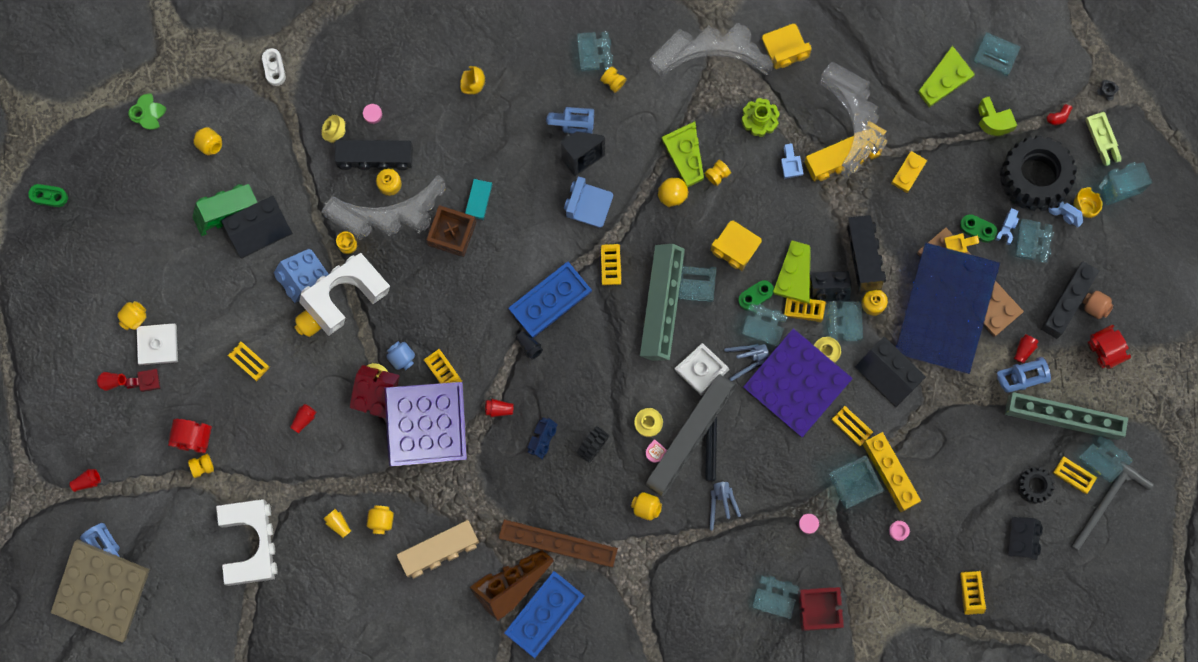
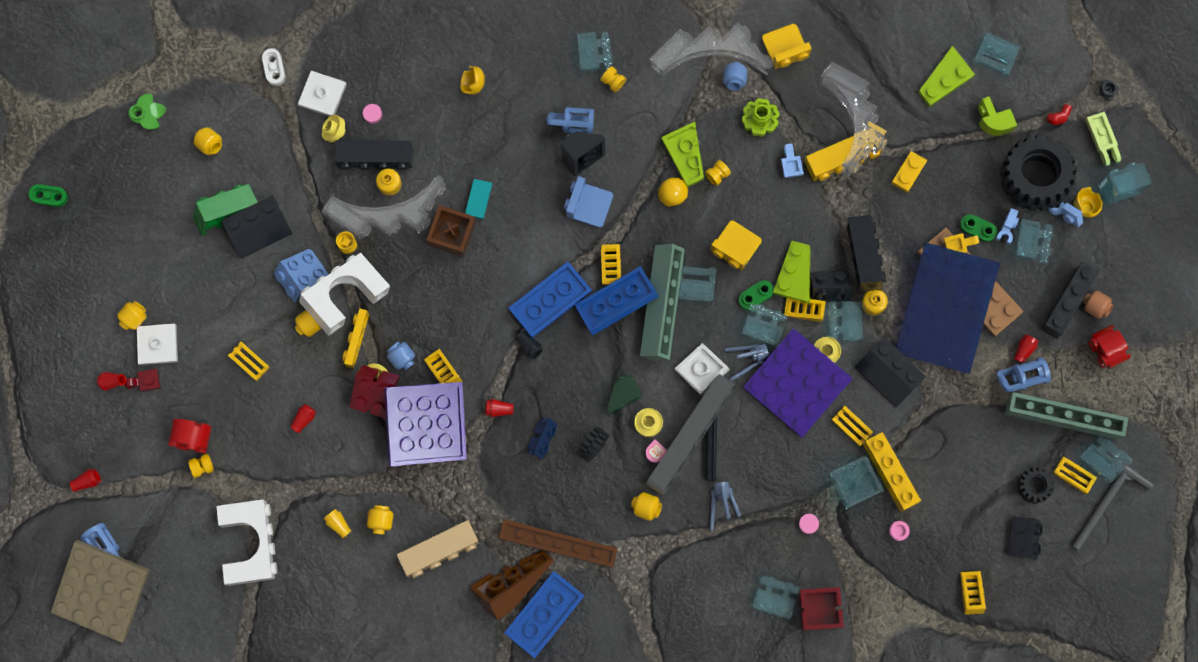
(322, 94): none -> white plate
(355, 338): none -> yellow plate
(616, 300): none -> blue plate
(623, 394): none -> clear green slope
(735, 76): none -> medium blue head

